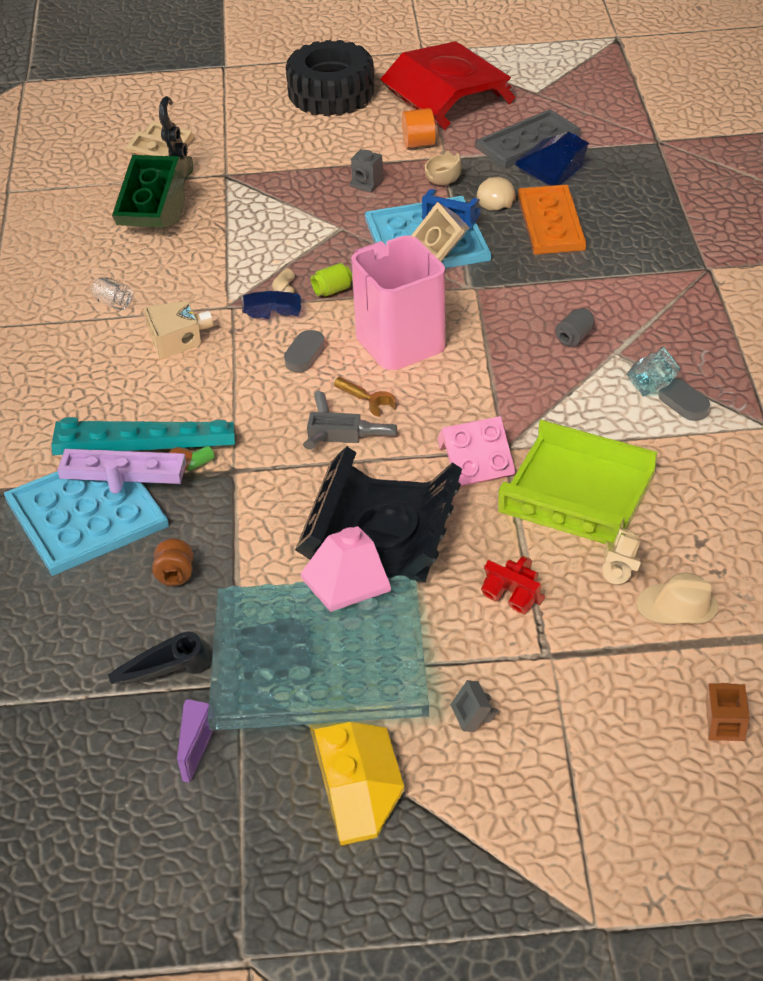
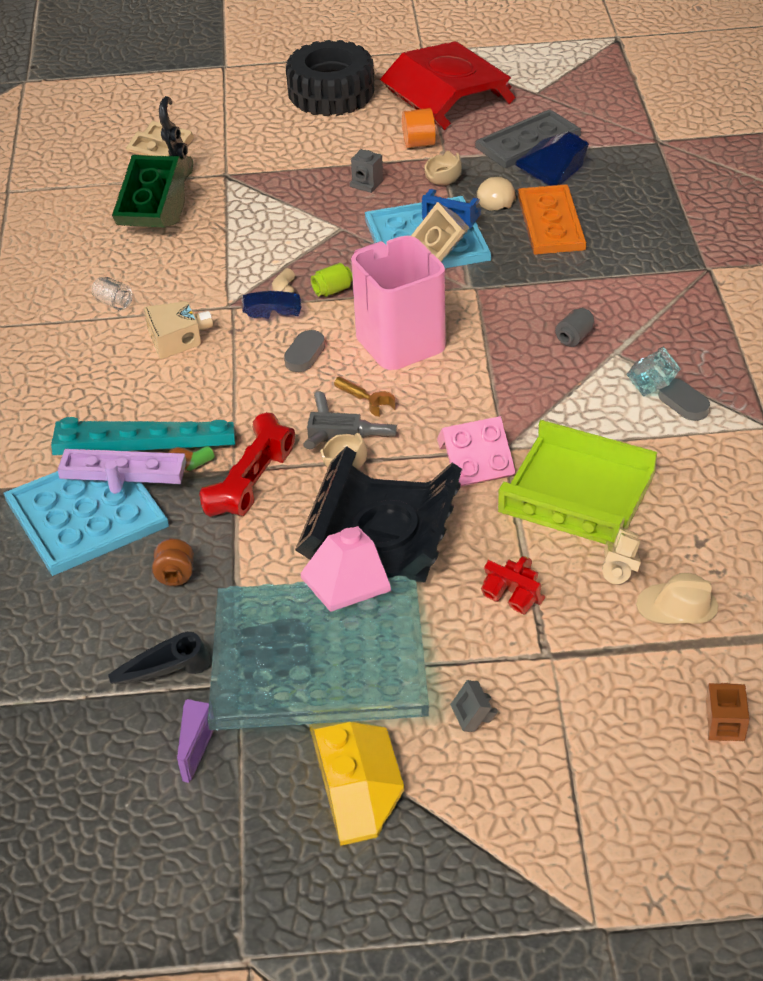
(236, 491): none -> red plate
(339, 442): none -> tan hair

